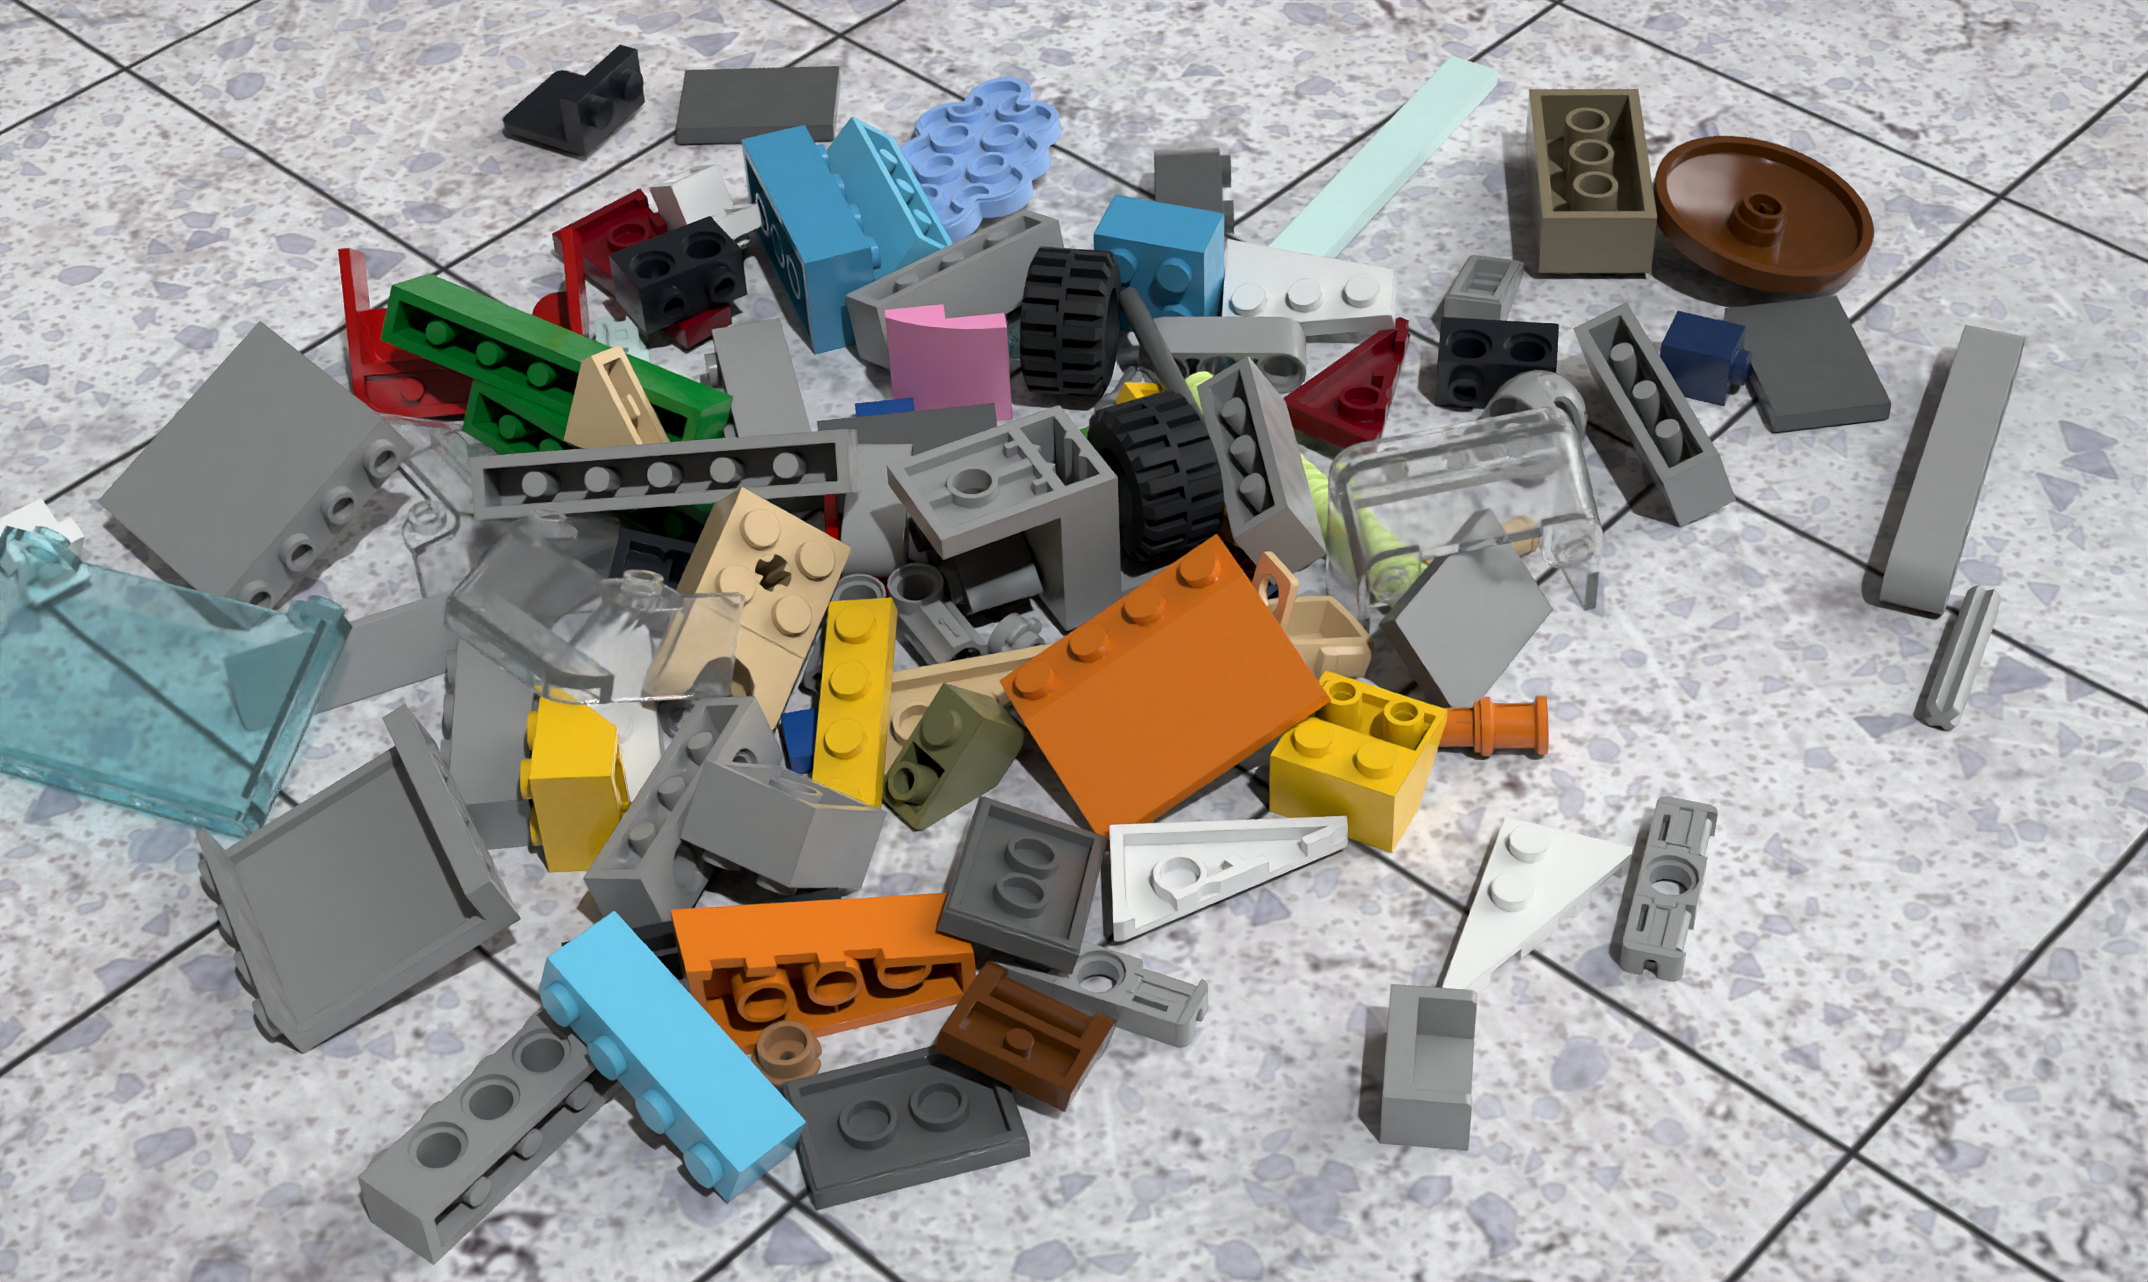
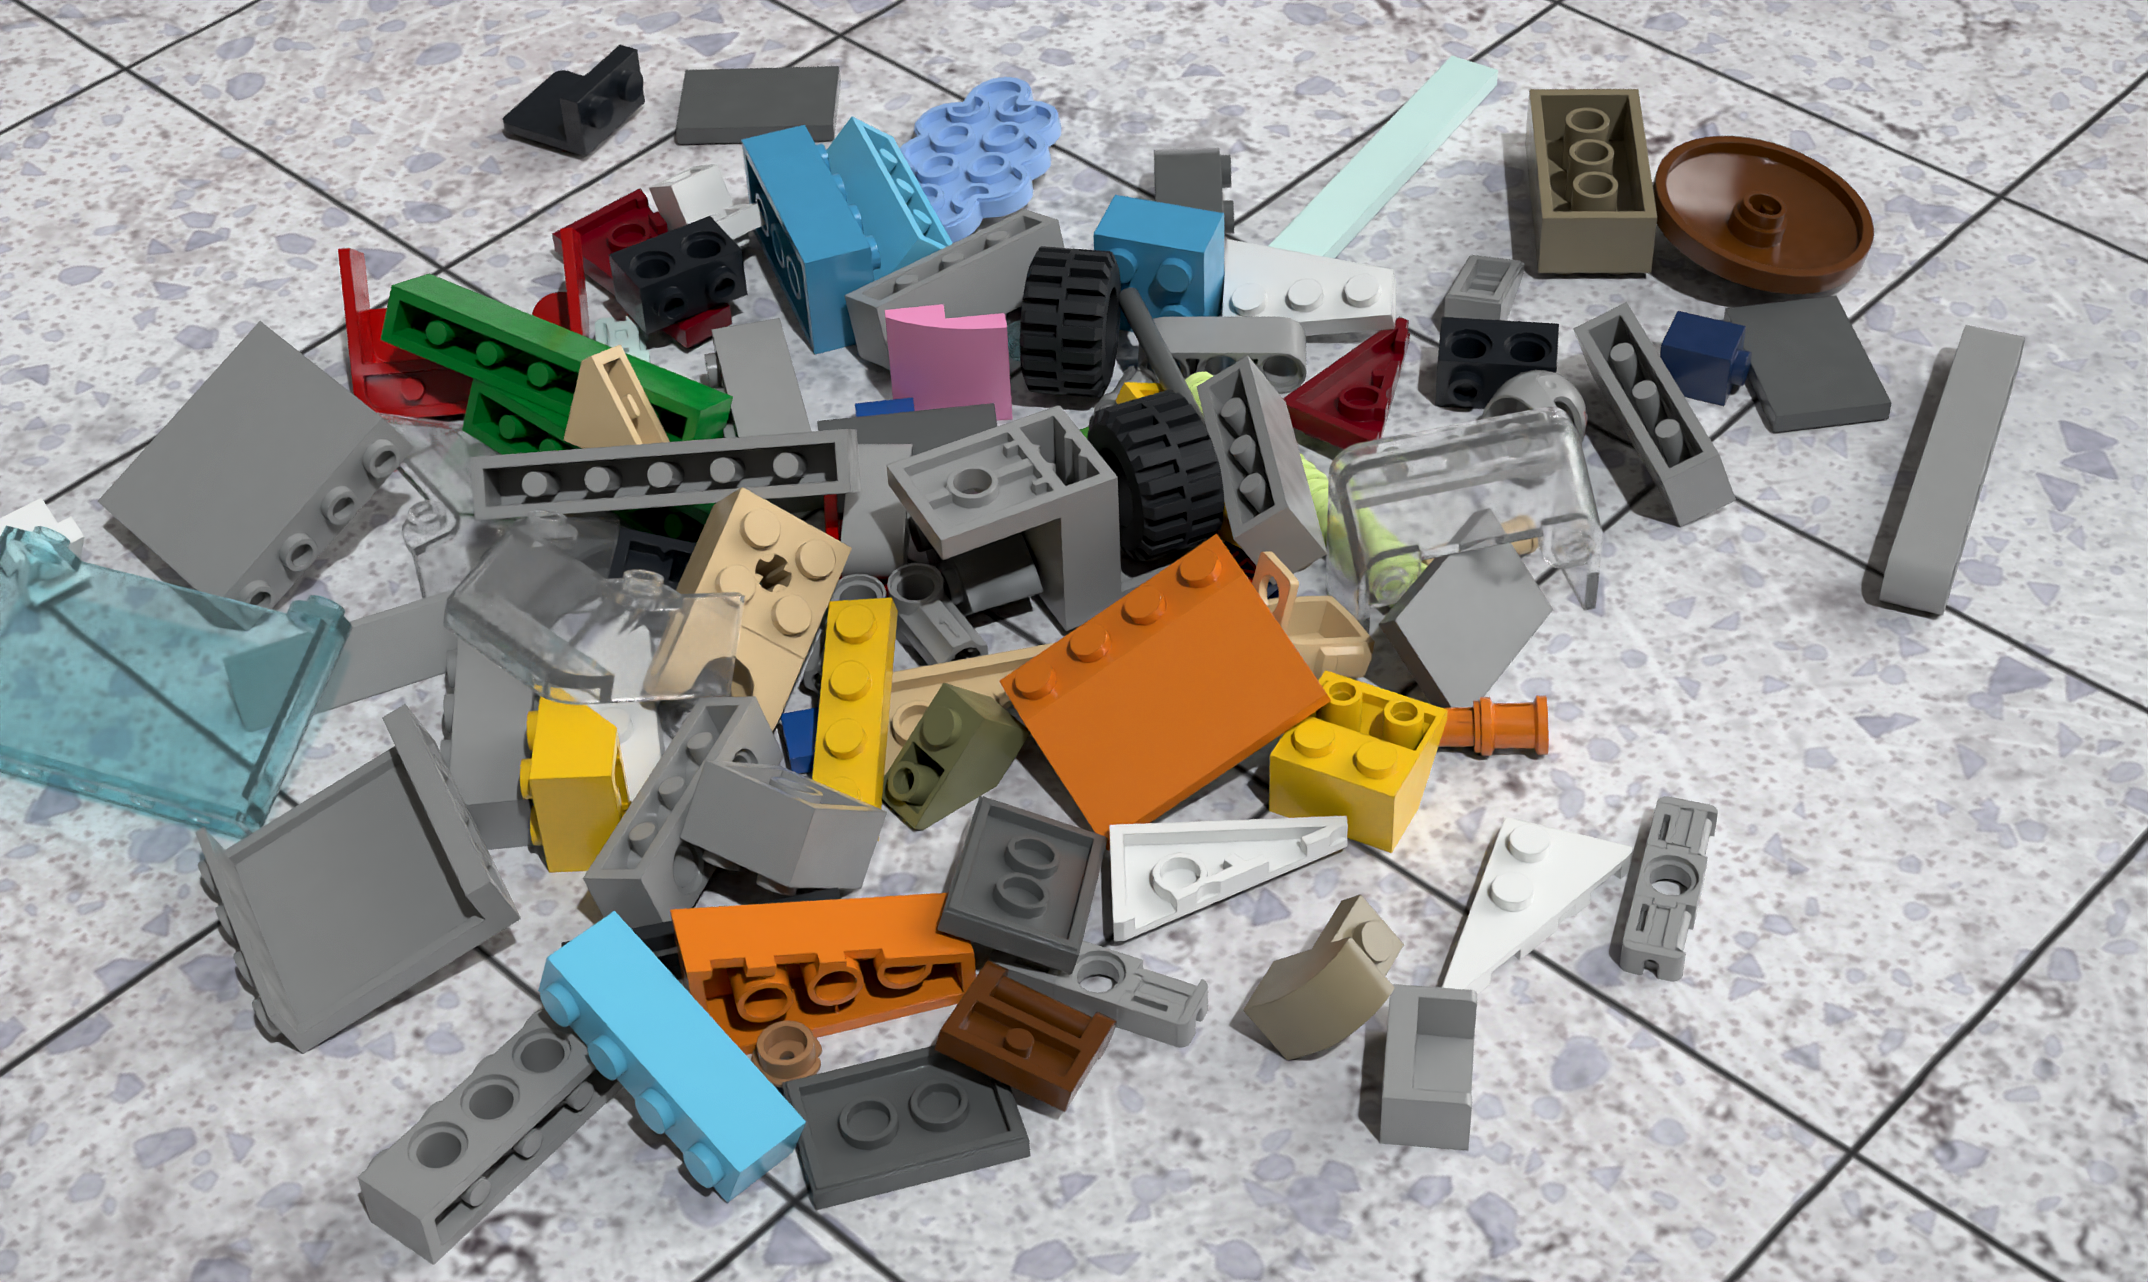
(1015, 633): light grey plate -> none
(1330, 989): none -> dark tan brick
(1962, 658): light grey axle -> none

